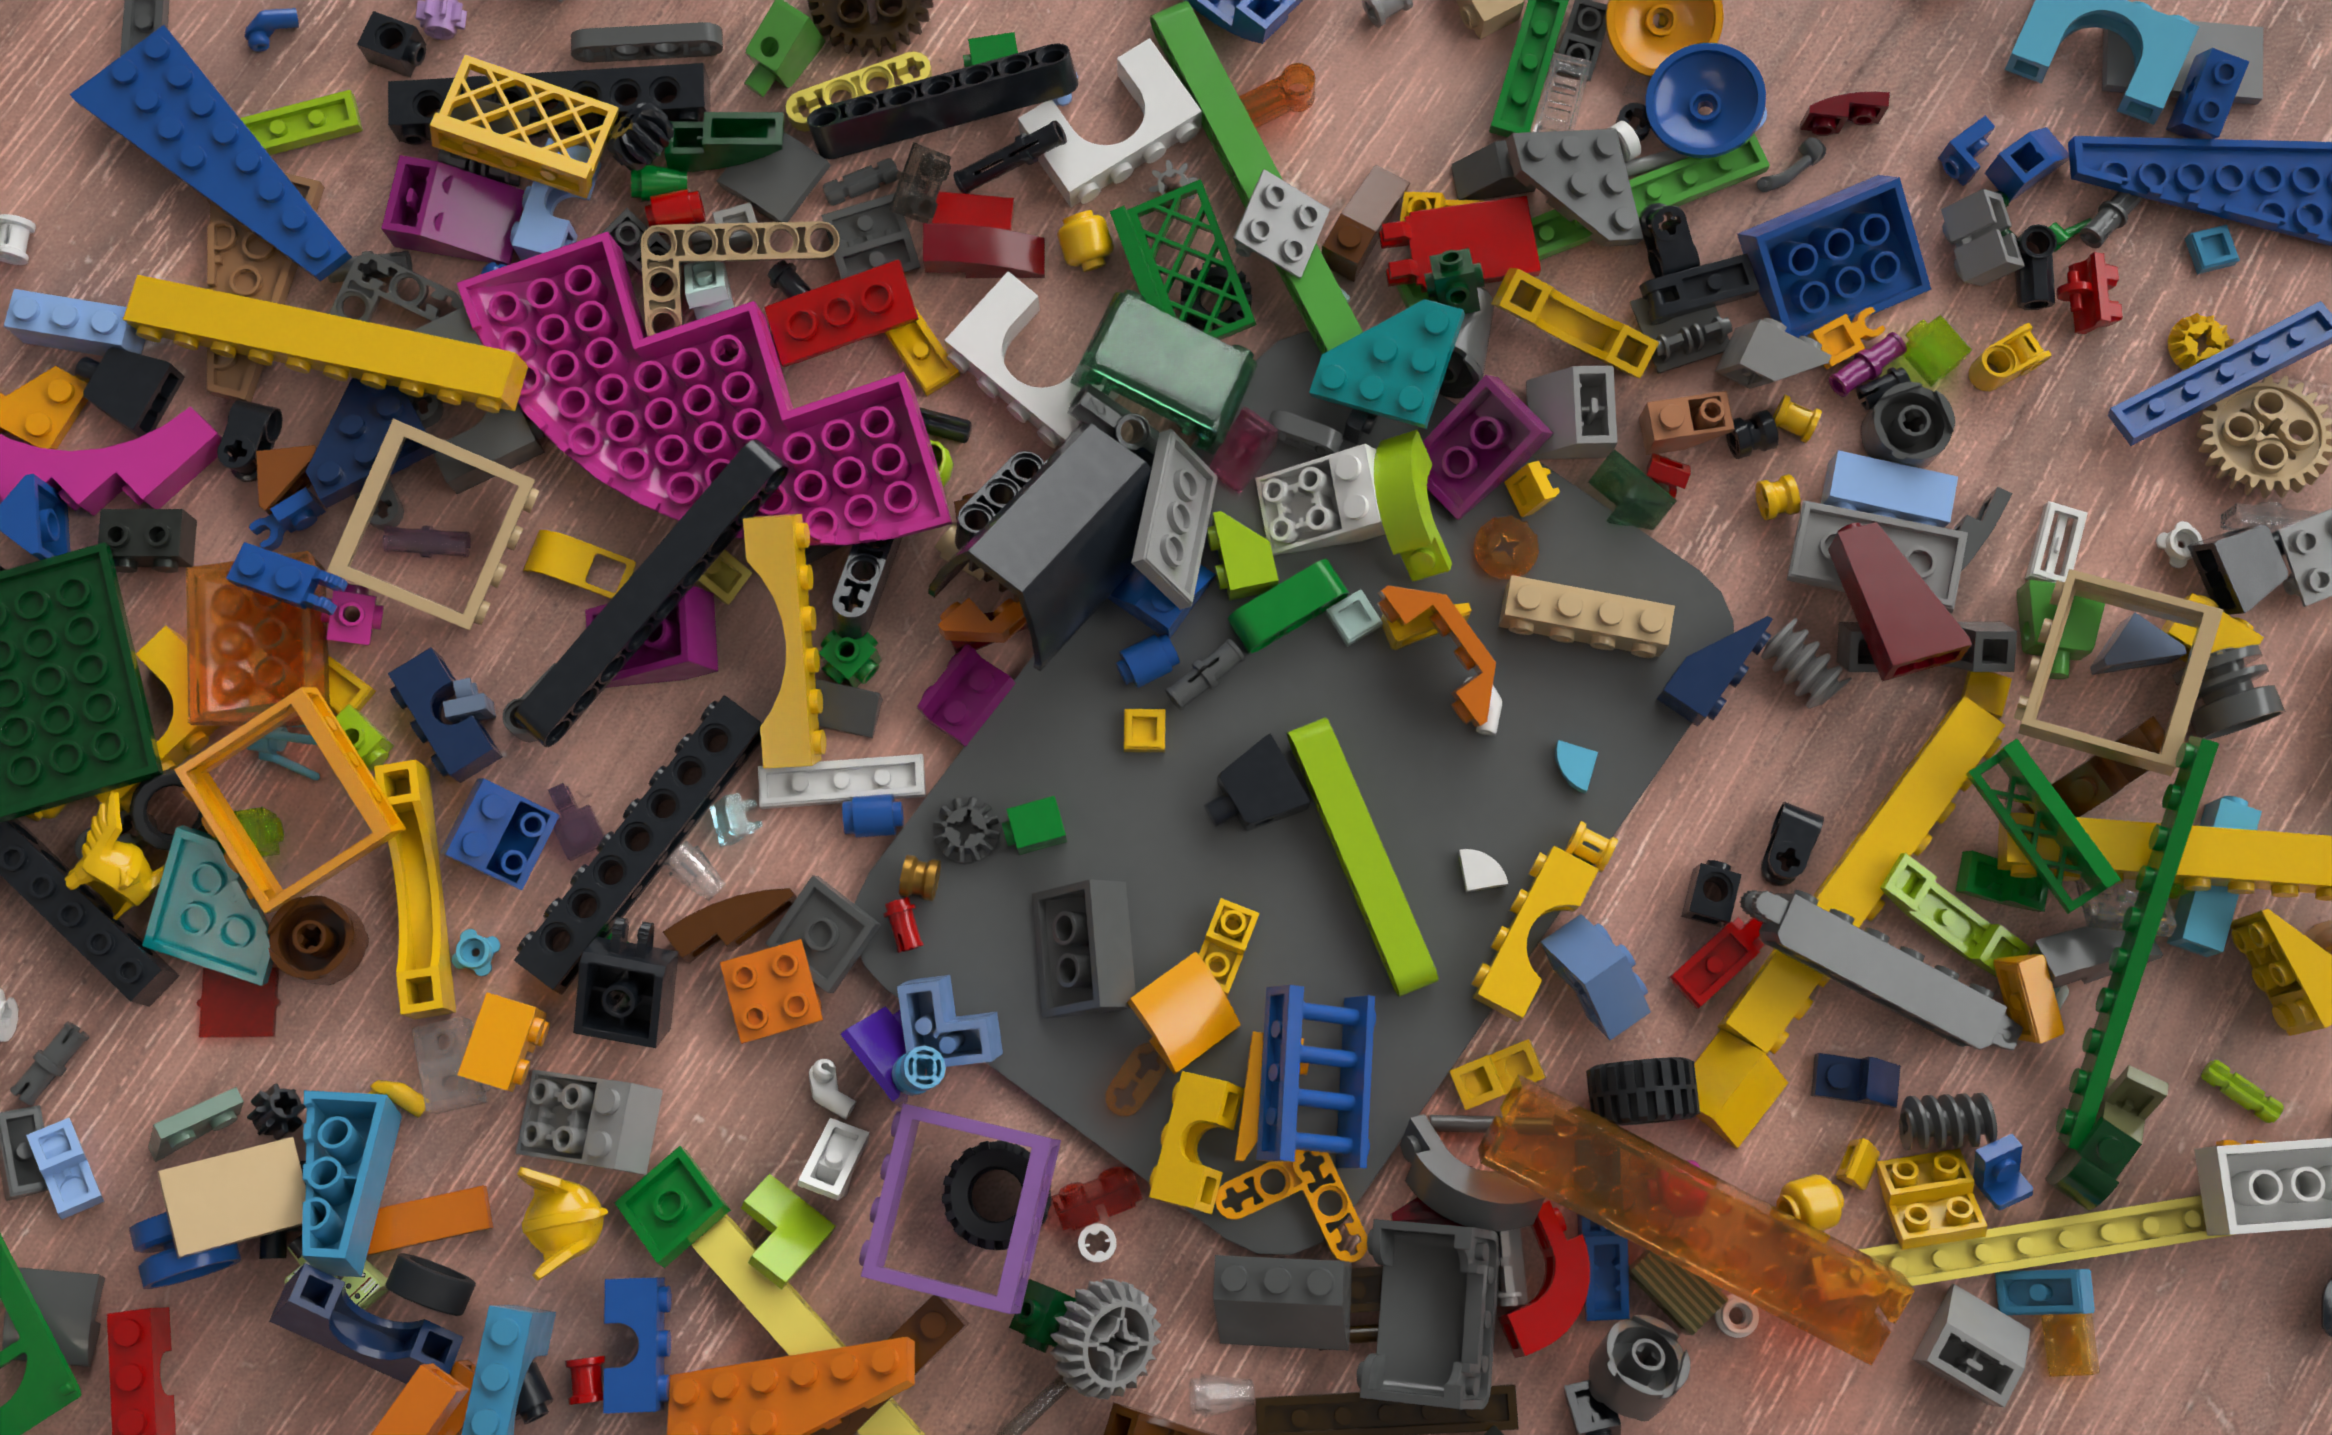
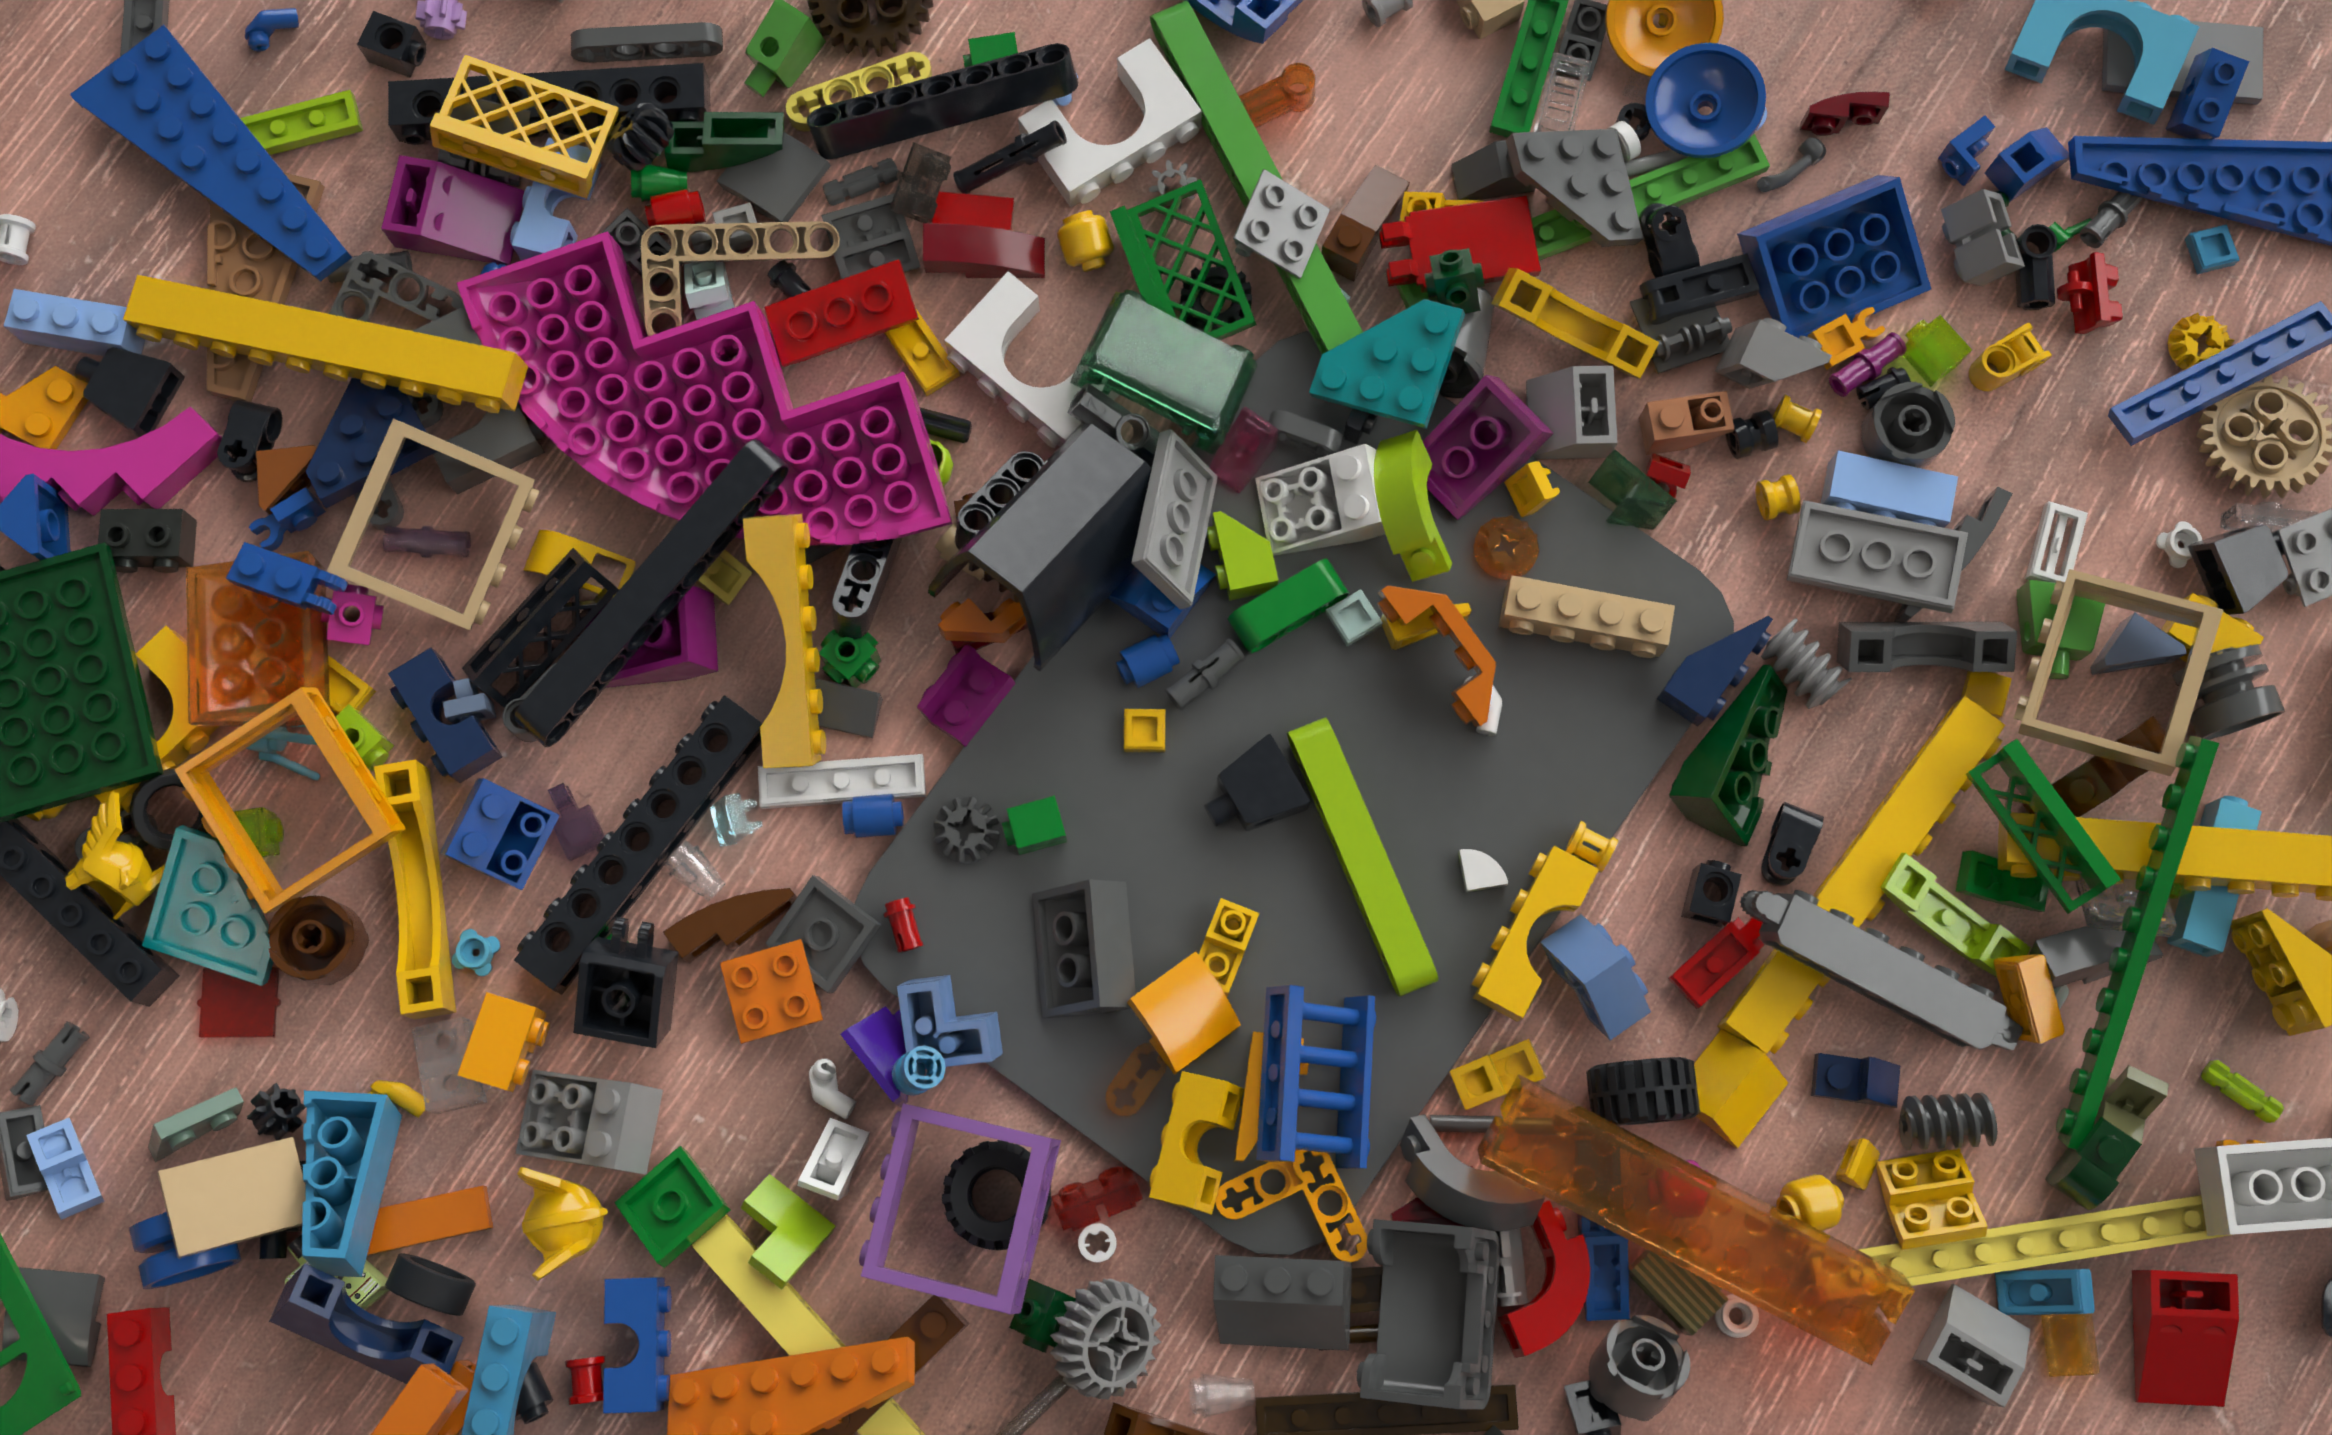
(529, 619): none -> black fence
(919, 877): pearl gold wheel -> none
(1575, 764): medium azure tile -> none
(1725, 770): none -> dark green wedge
(1894, 605): dark red slope -> none
(1999, 1172): blue bracket -> none
(2183, 1336): none -> red slope

